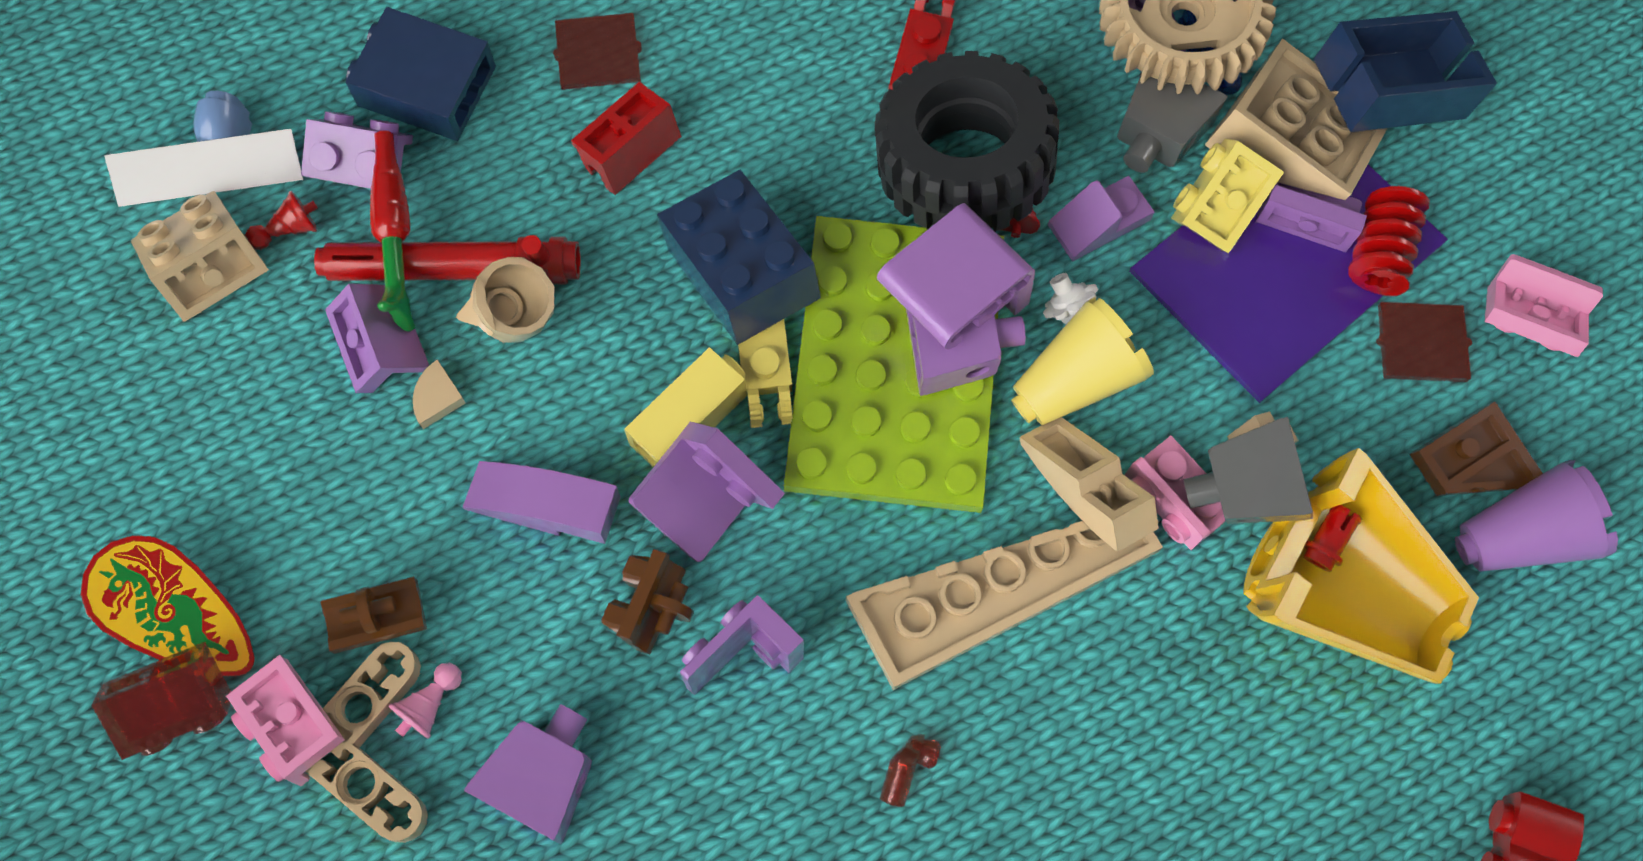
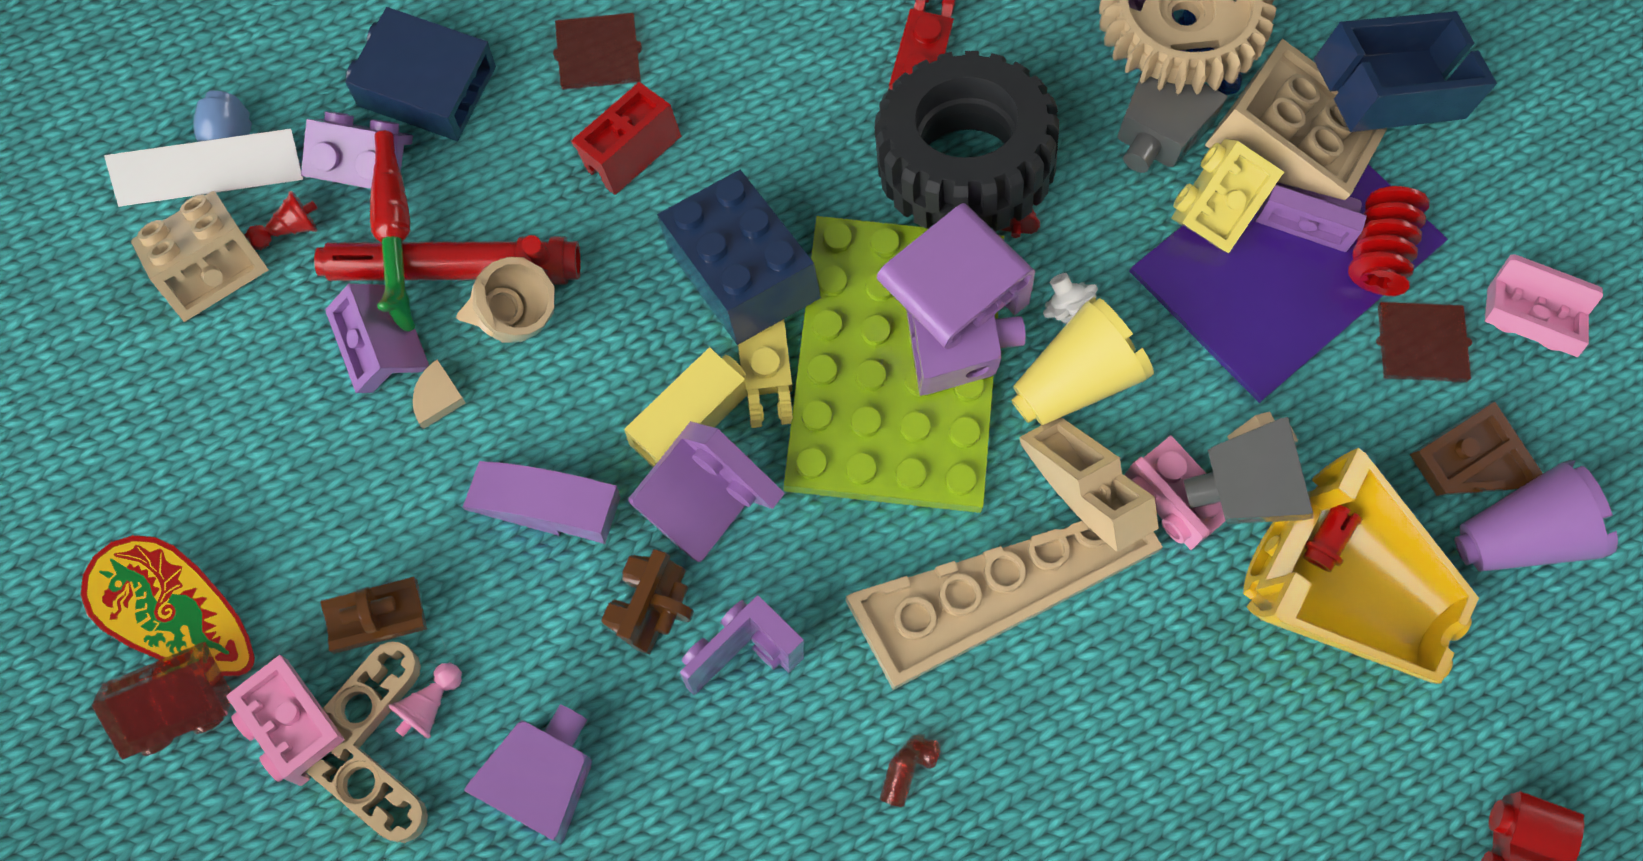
(1100, 216): medium lavender slope -> none

